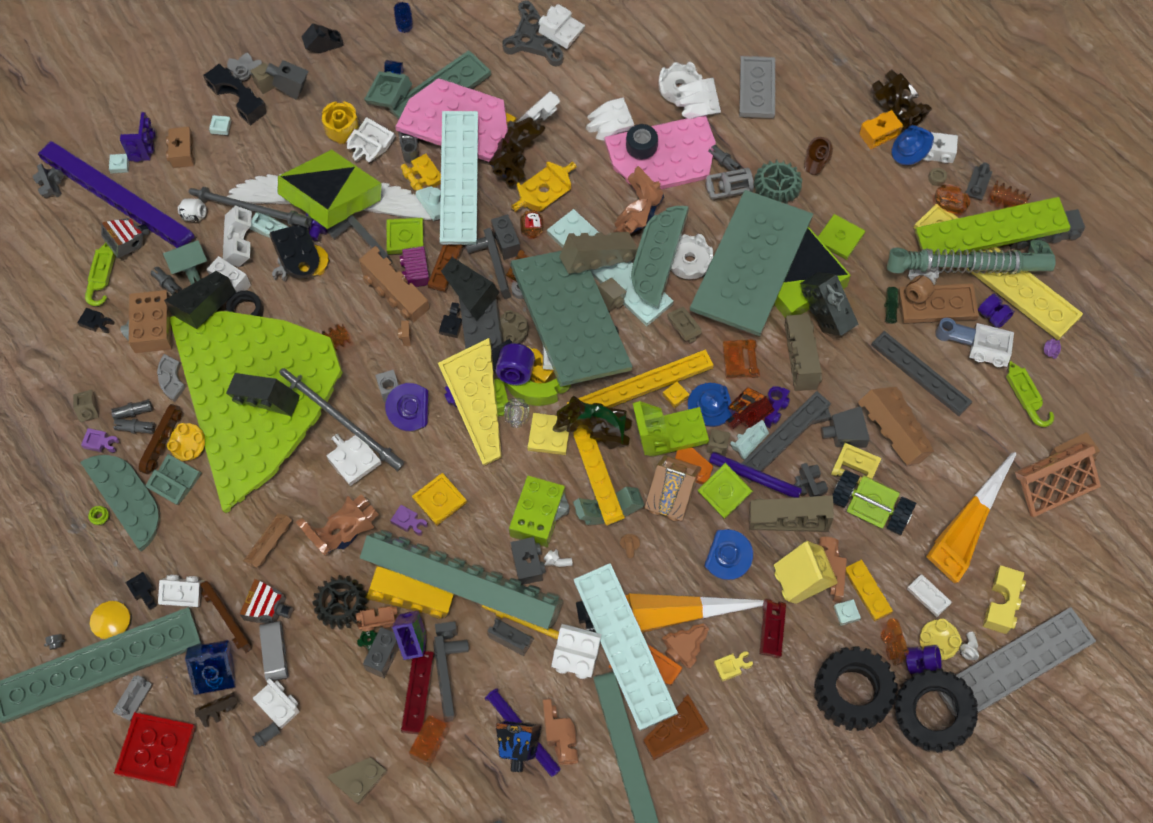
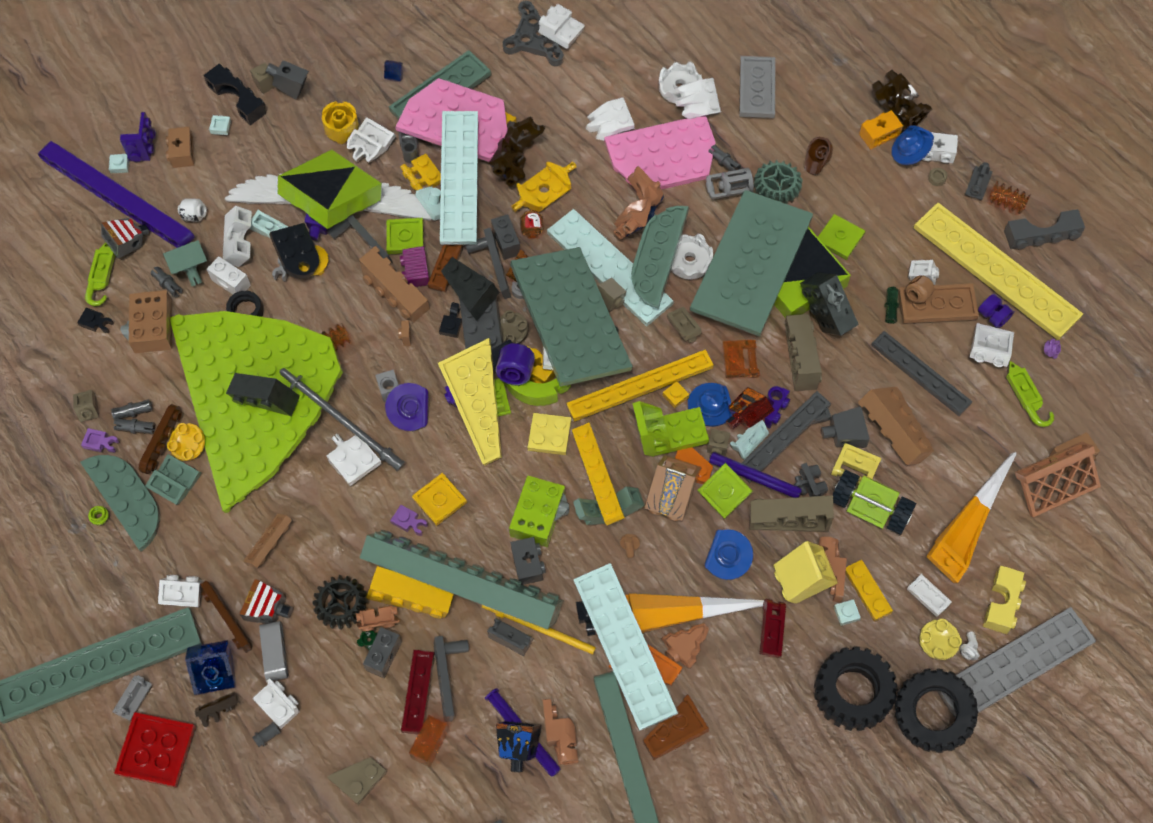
(50, 178): dark grey hips -> none
(54, 641): dark grey plate -> none
(109, 619): yellow dish -> none
(140, 588): black plate -> none
(168, 377): light grey tile -> none
(200, 299): pearl dark grey wedge -> none
(242, 66): light grey plate -> none
(292, 217): dark grey bar -> none
(321, 39): black slope -> none
(348, 519): nougat hips -> none
(388, 89): sand green plate -> none
(403, 17): clear blue plate -> none
(410, 628): dark purple torso -> none
(446, 630): dark grey plate -> none
(516, 412): clear head -> none
(542, 108): white plate -> none
(552, 558): white plate -> none
(576, 651): white plate -> none
(596, 251): dark tan wedge -> none
(608, 419): dark brown hips -> none
(641, 141): black wheel -> none
(730, 667): light yellow plate -> none
(893, 636): clear orange plate -> none
(931, 659): dark purple wheel -> none
(952, 199): clear orange tile -> none
(956, 332): sand blue piece -> none
(995, 227): lime plate -> none
(1038, 258): sand green piece -> none

